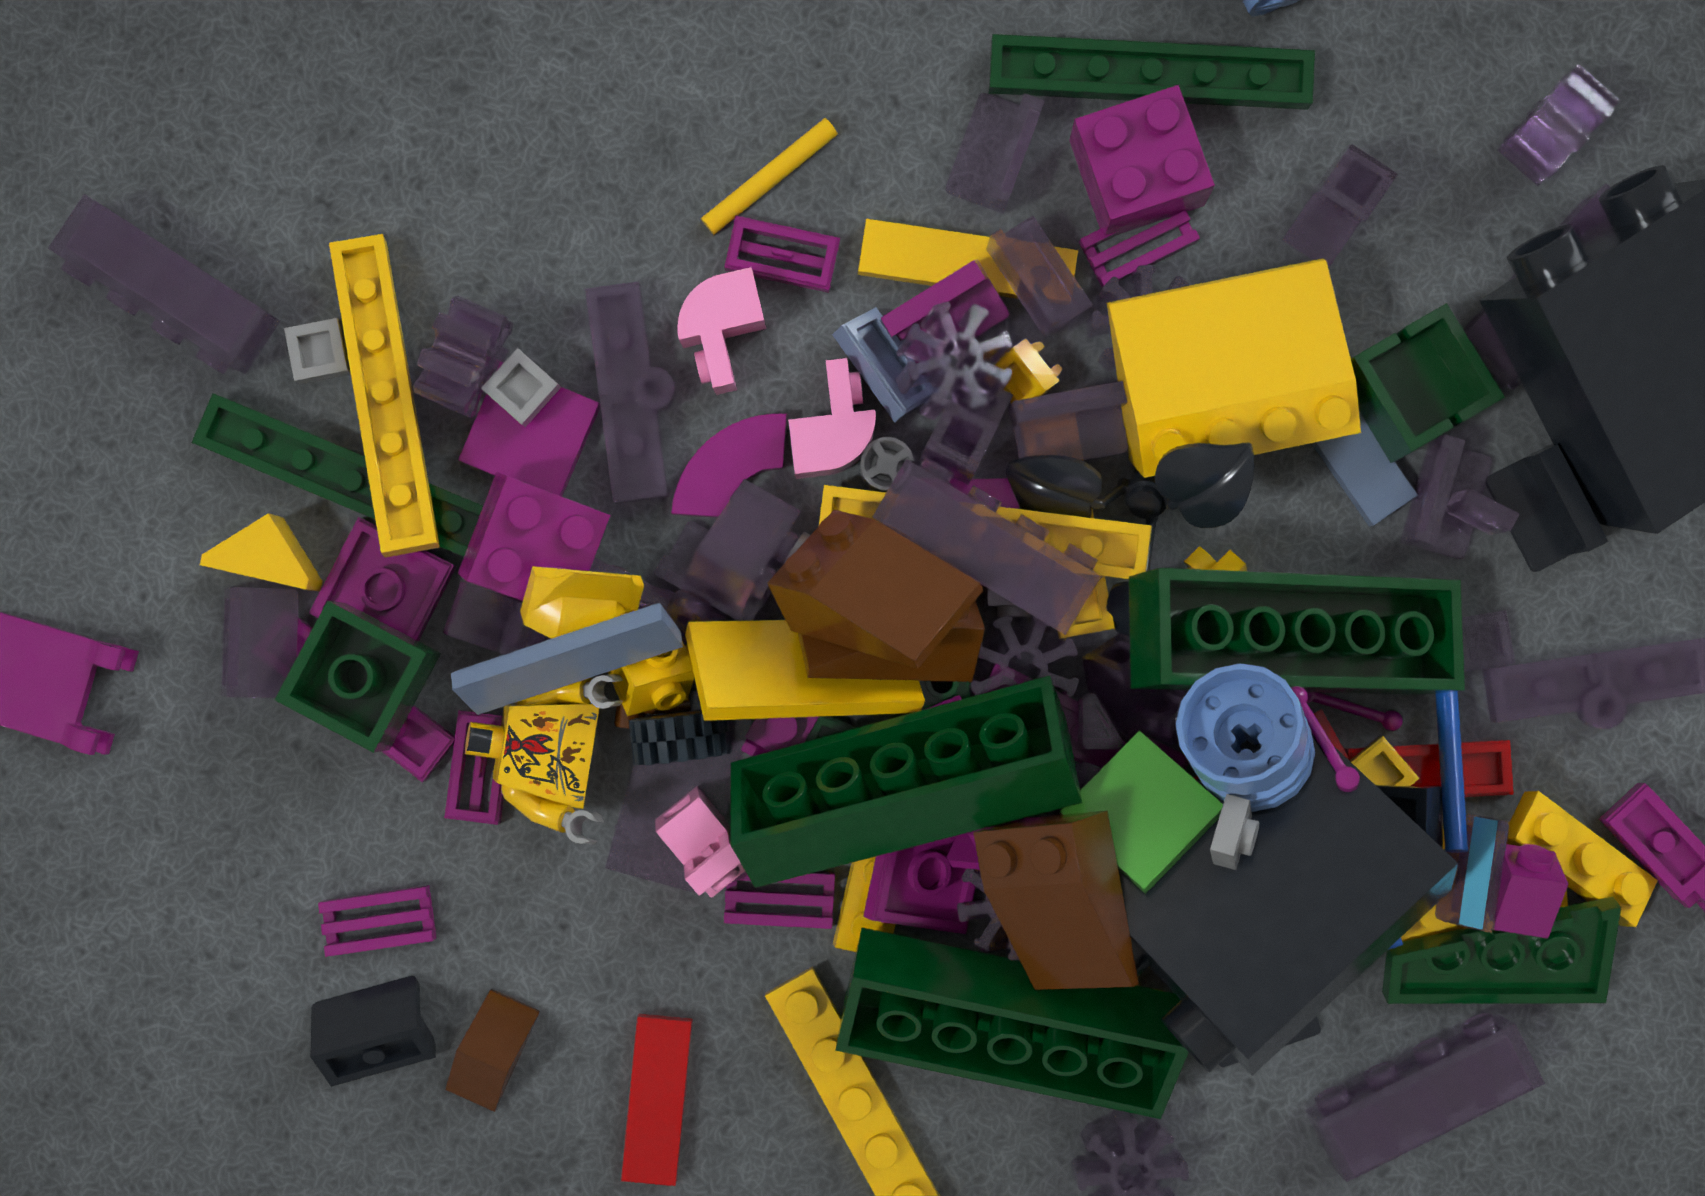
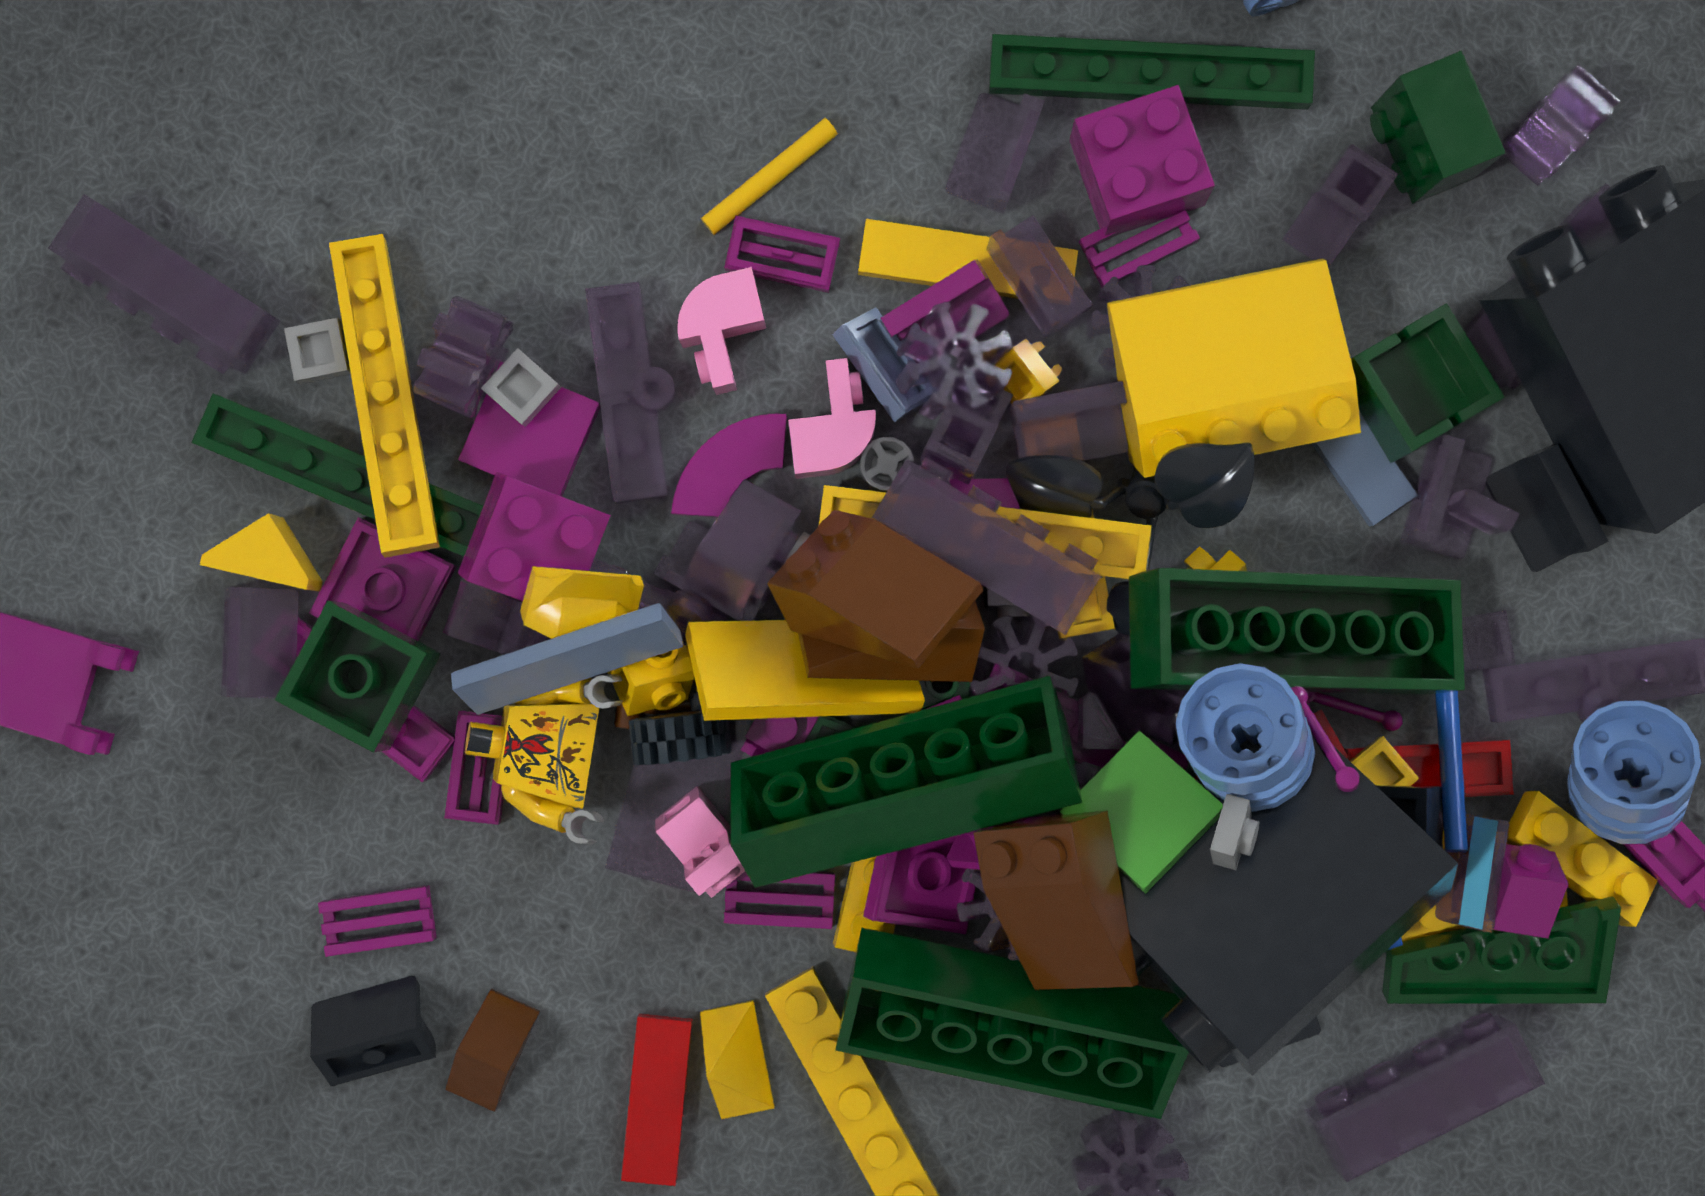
(735, 1060): none -> yellow slope
(1436, 128): none -> dark green brick
(1649, 750): none -> medium blue wheel

